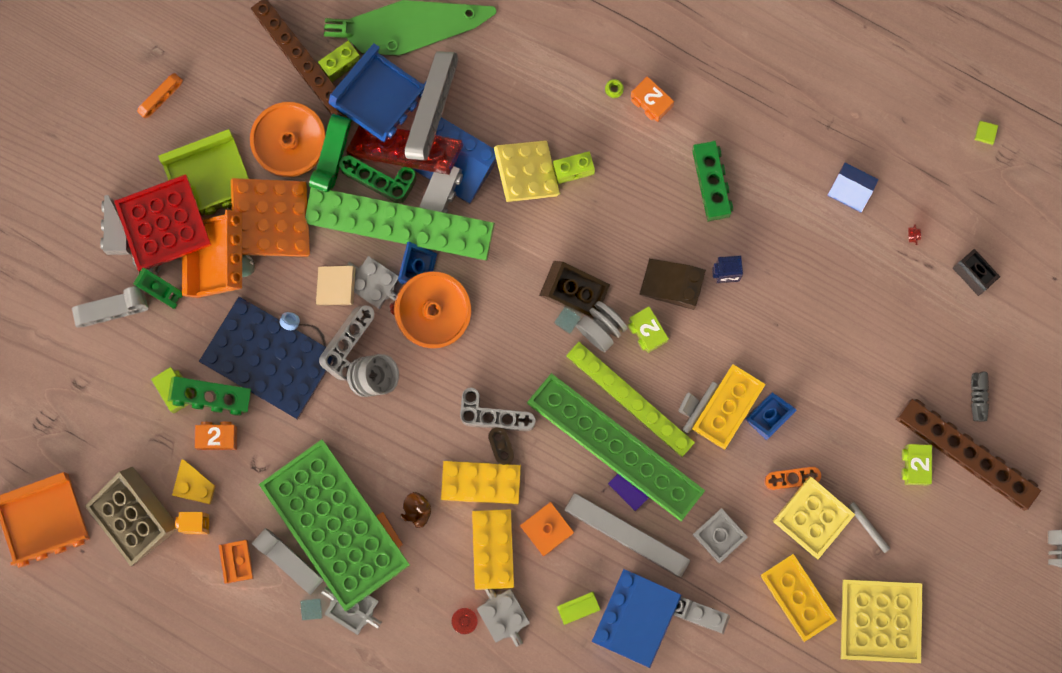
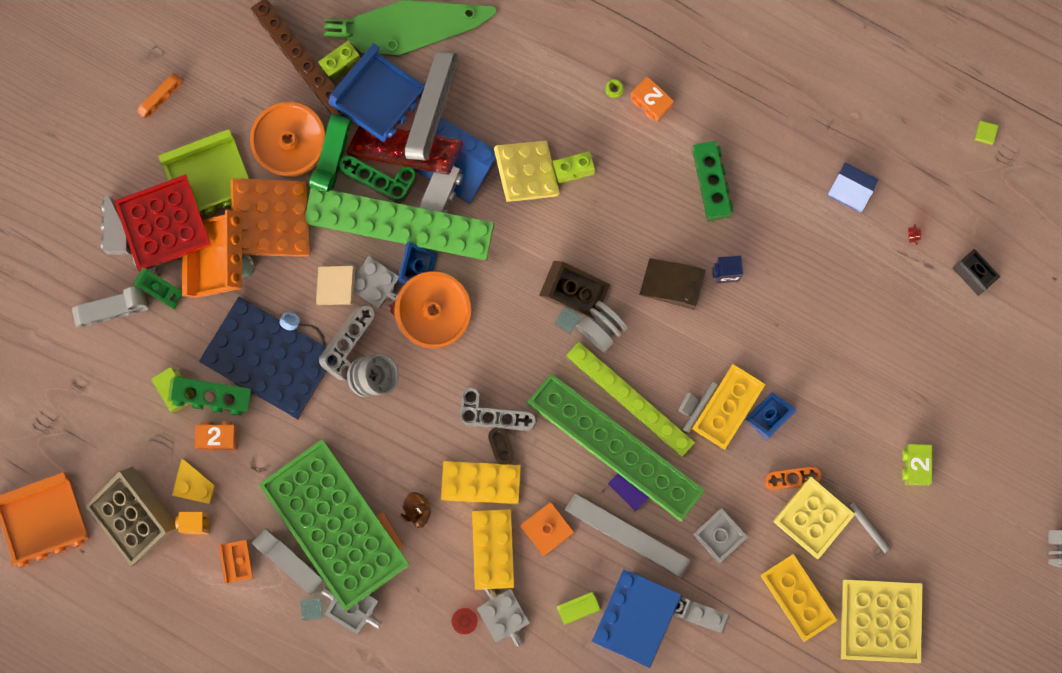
(648, 330): lime brick -> none
(980, 386): dark grey hinge -> none
(1029, 489): reddish brown brick -> none

